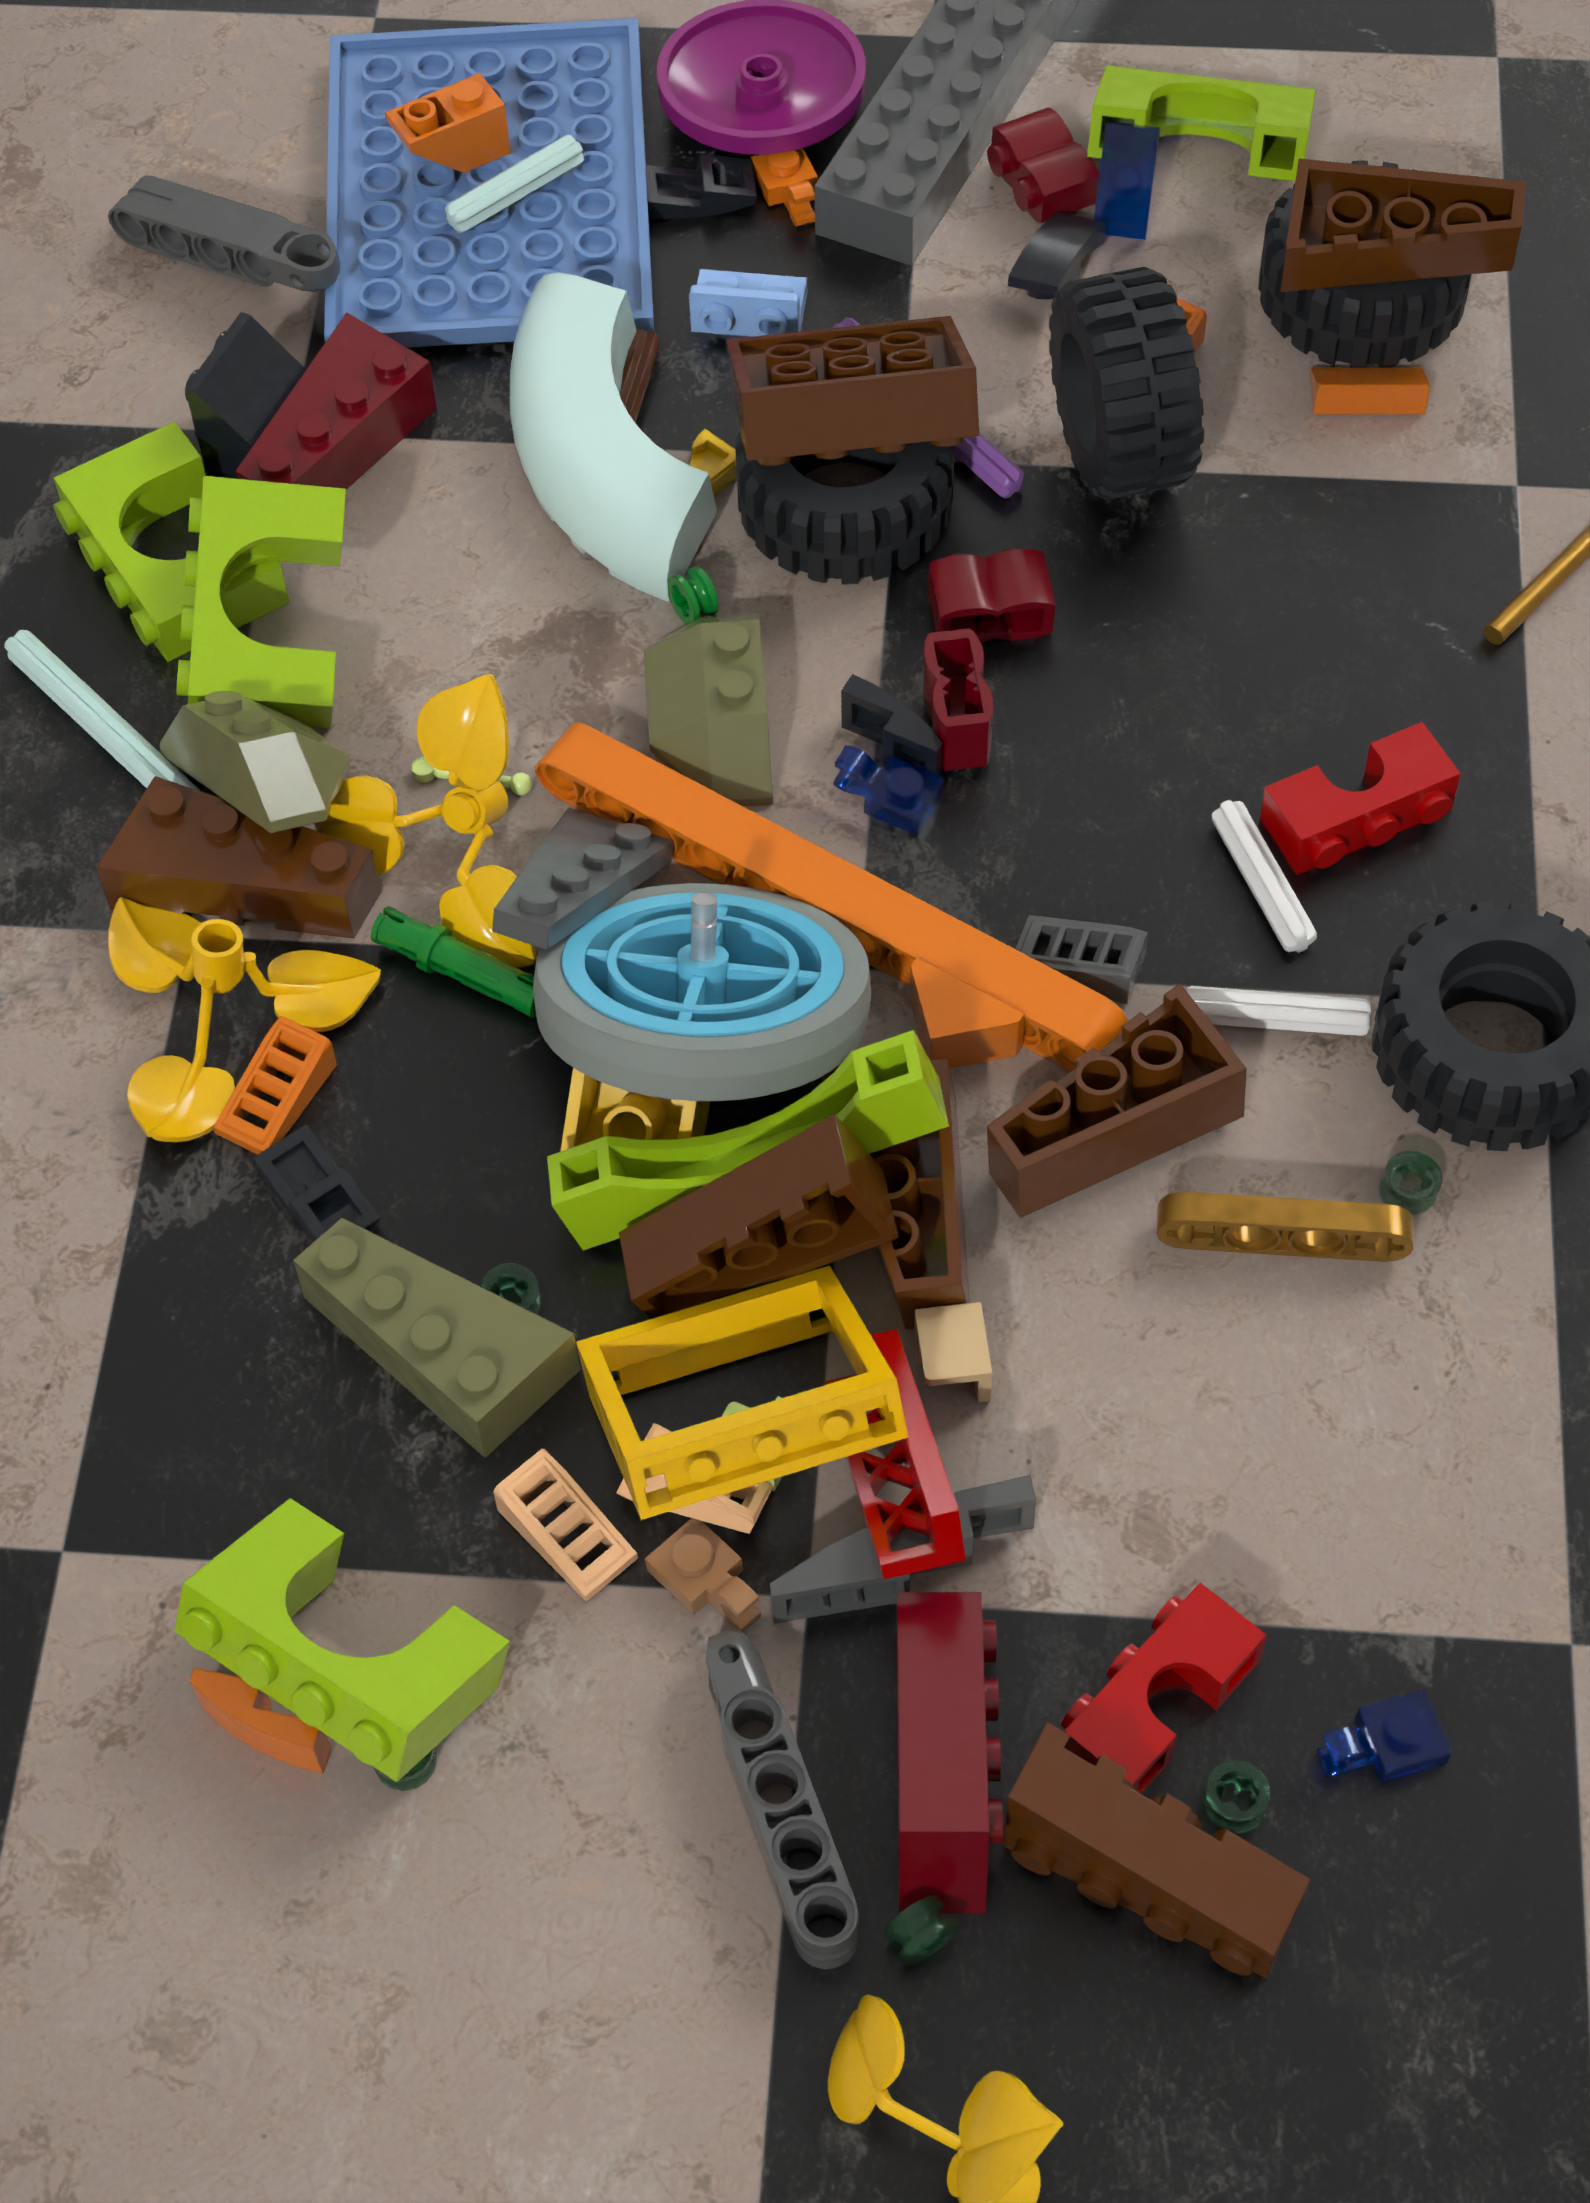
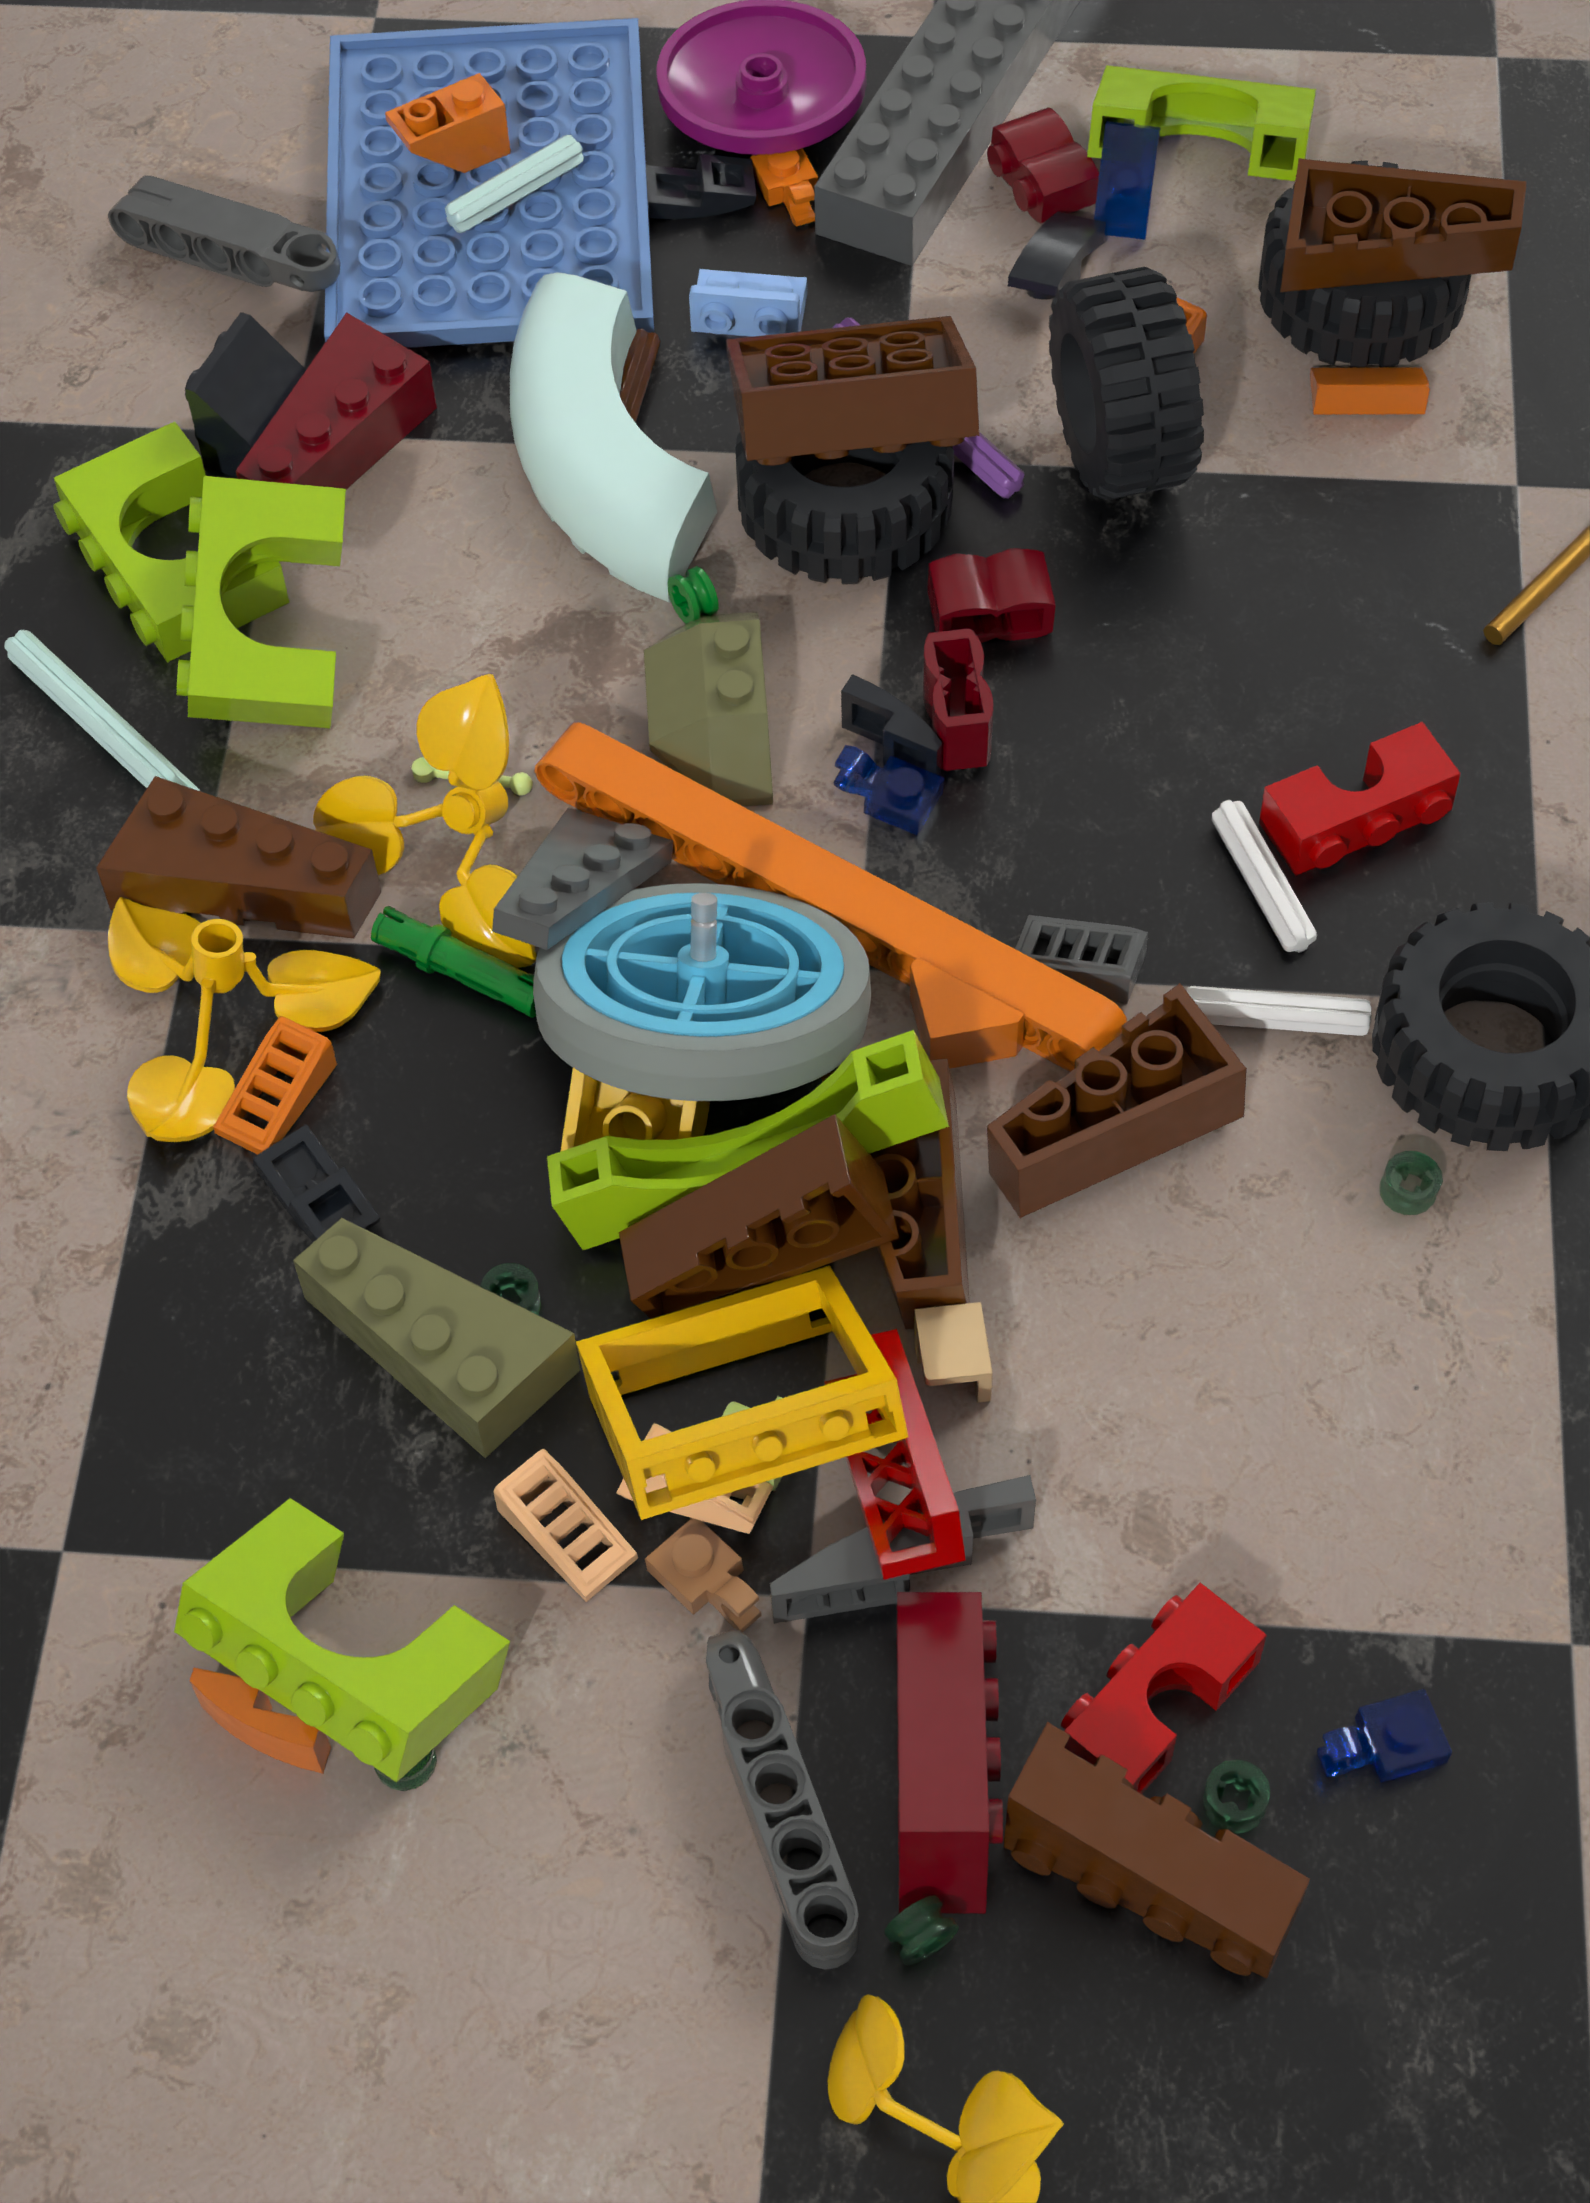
(257, 759): olive wedge -> none
(714, 457): yellow tile -> none
(1285, 1226): pearl gold beam -> none

